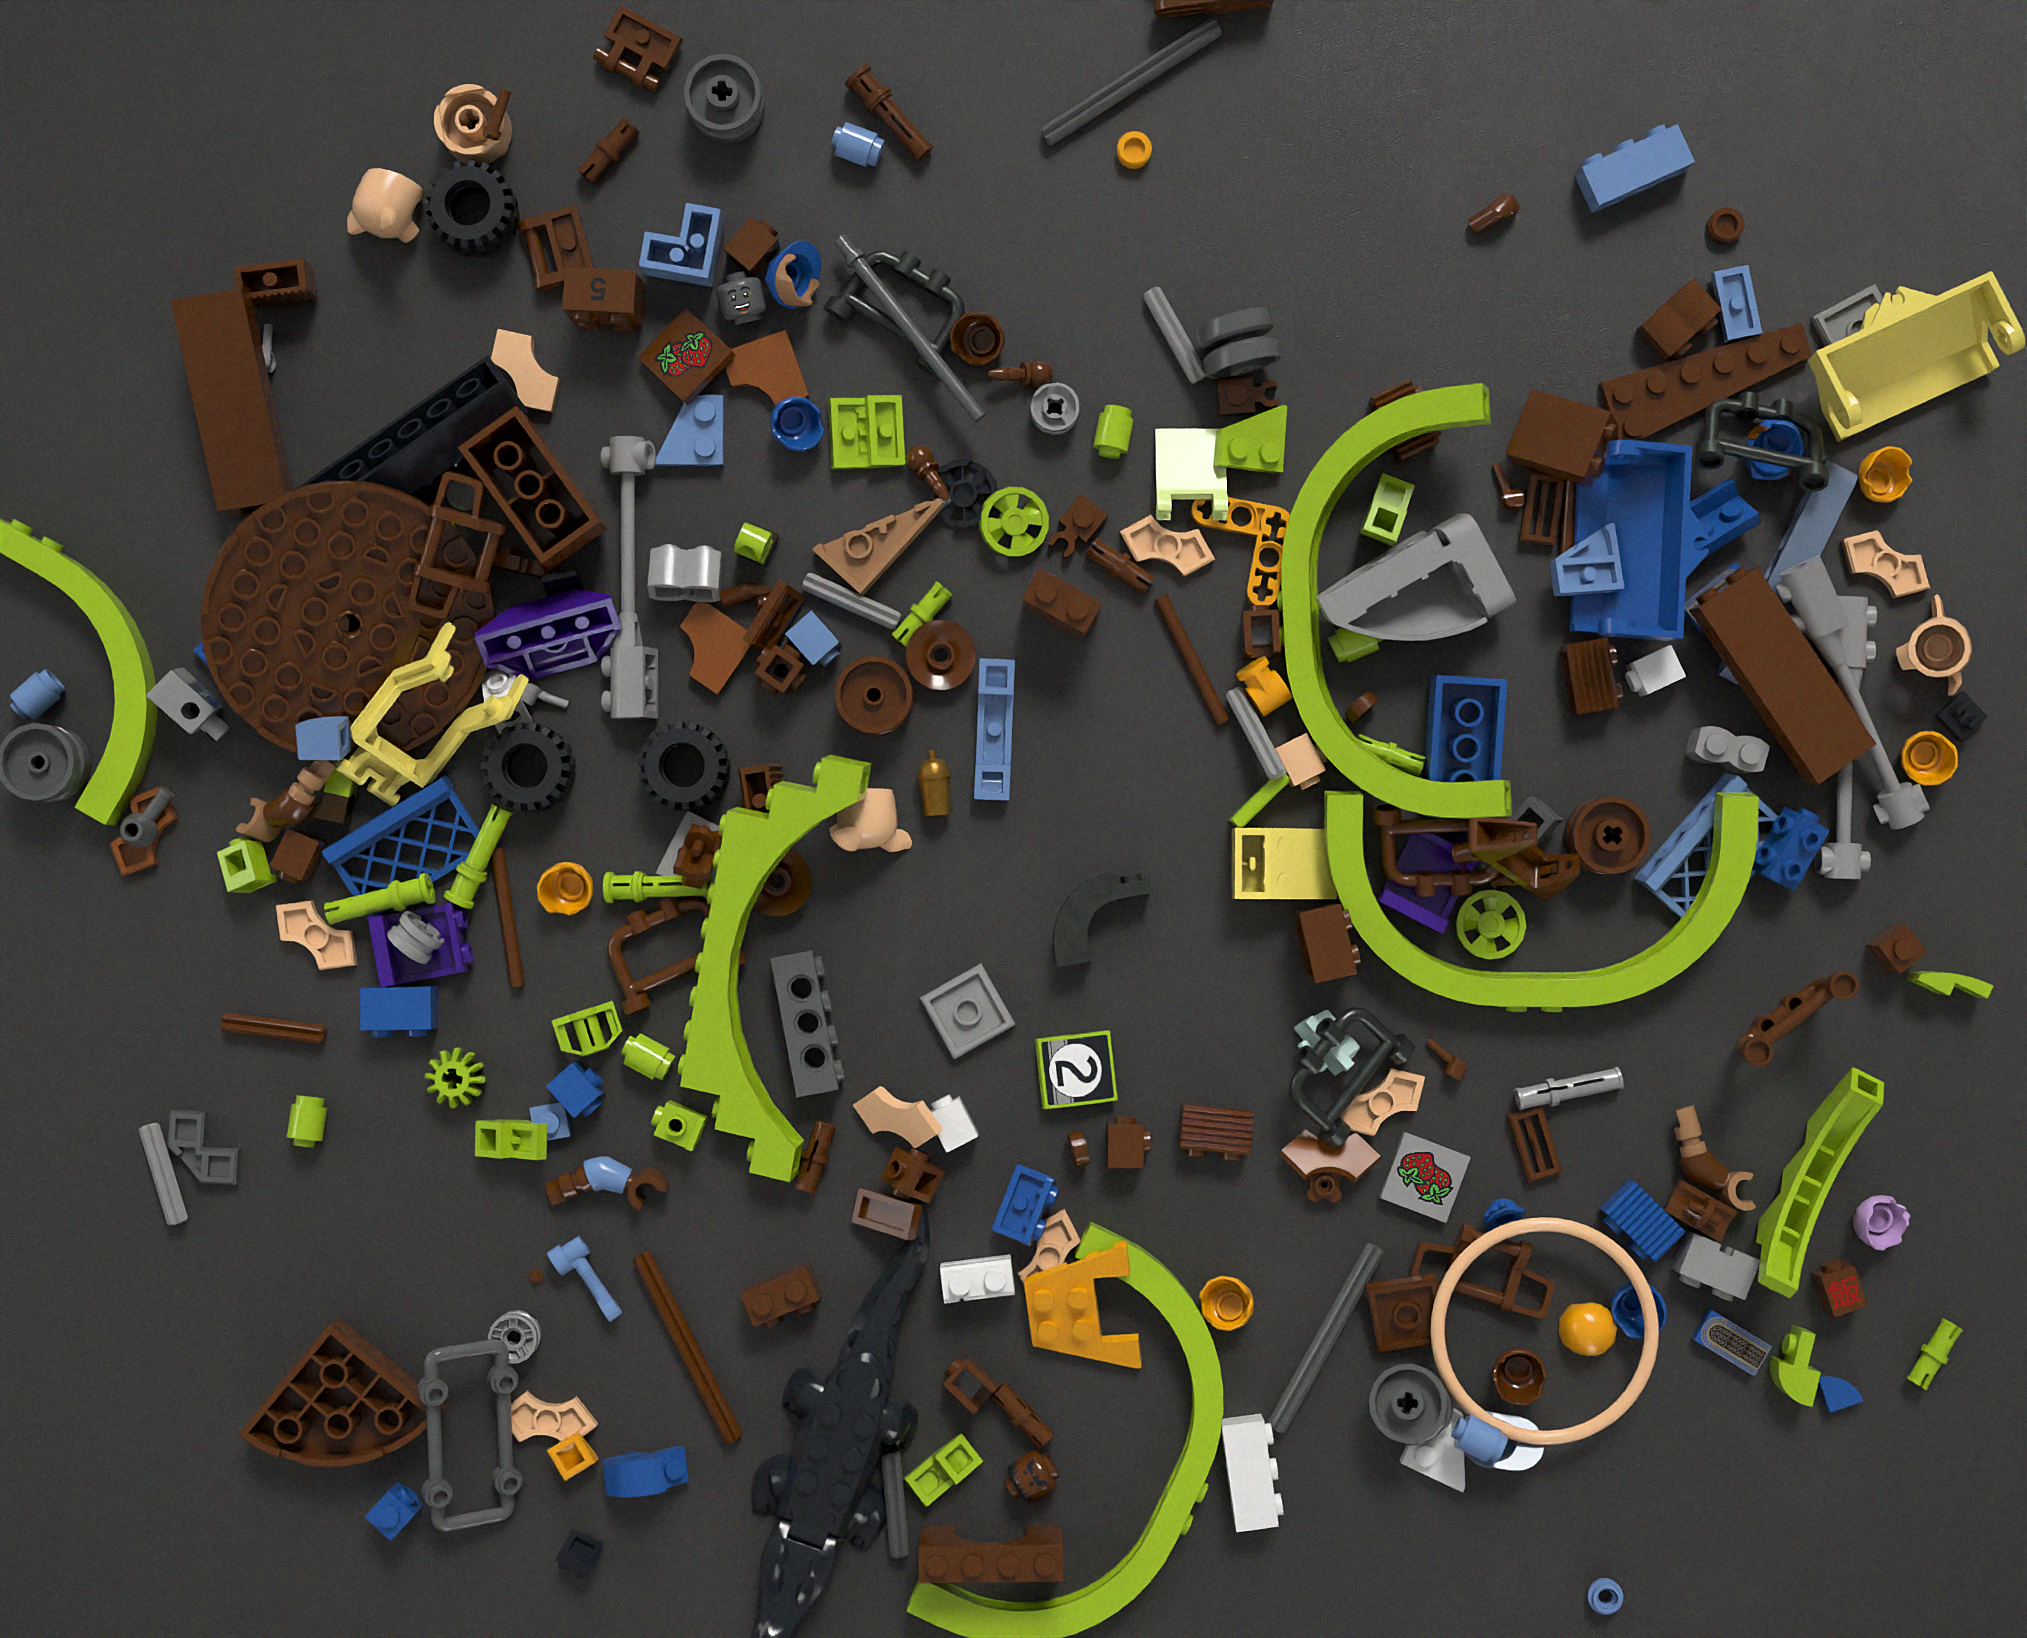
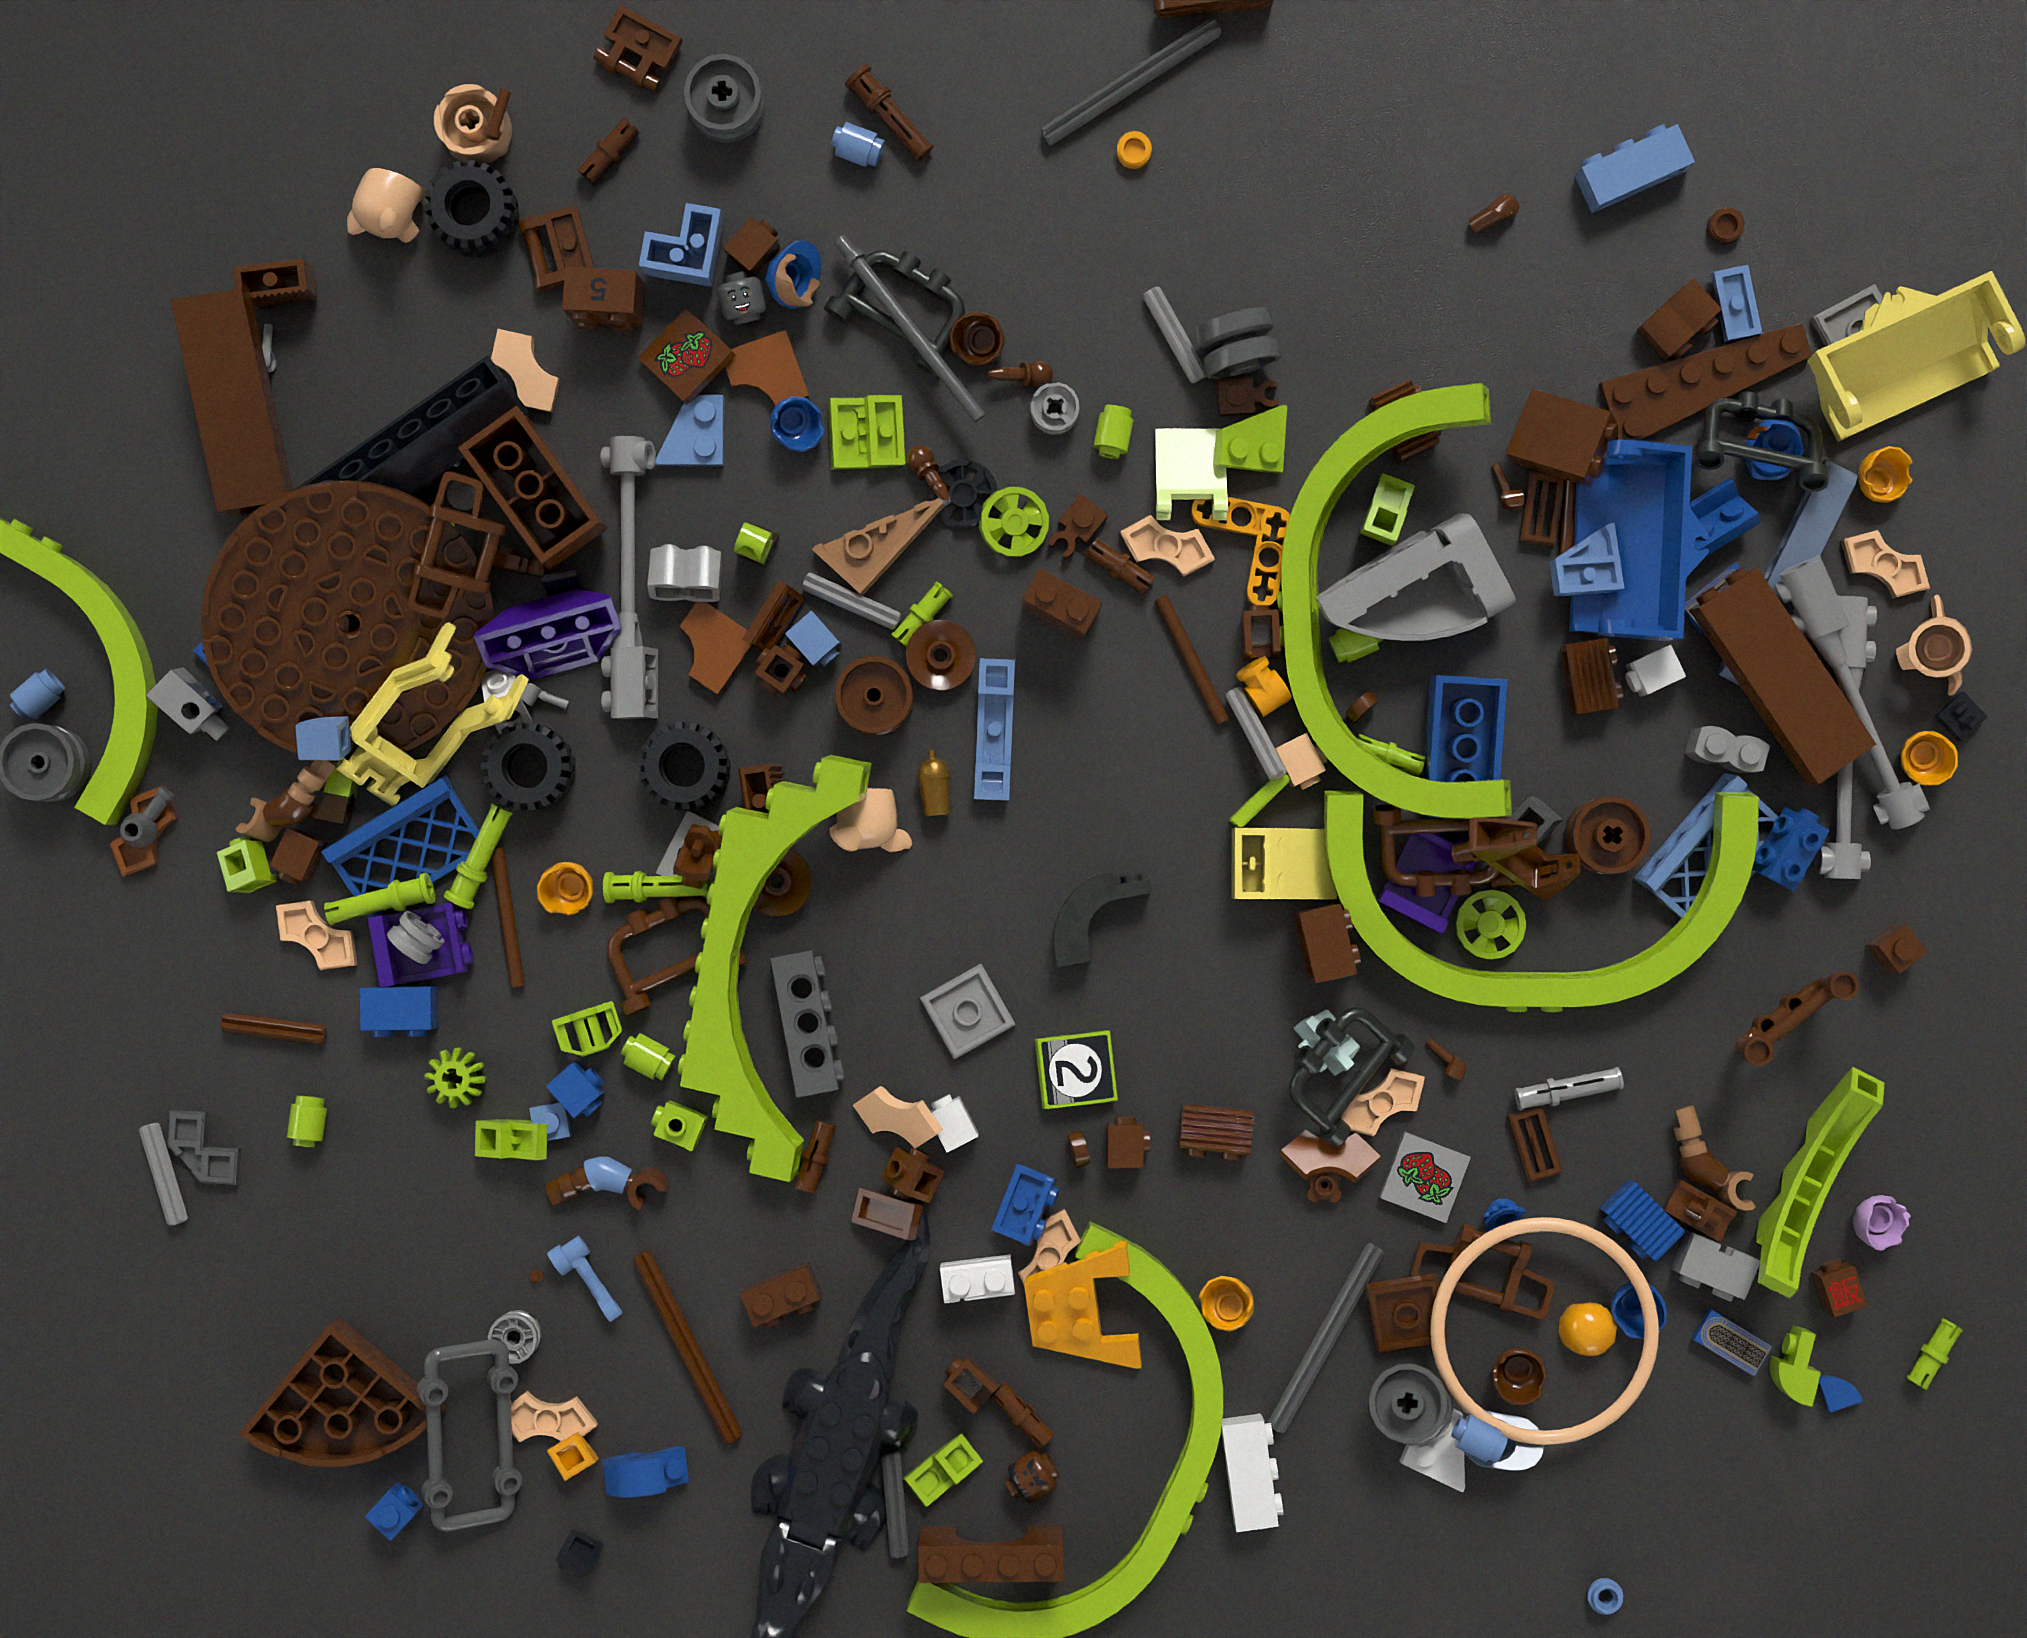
(744, 592): reddish brown arm -> none
(1943, 983): lime slope -> none

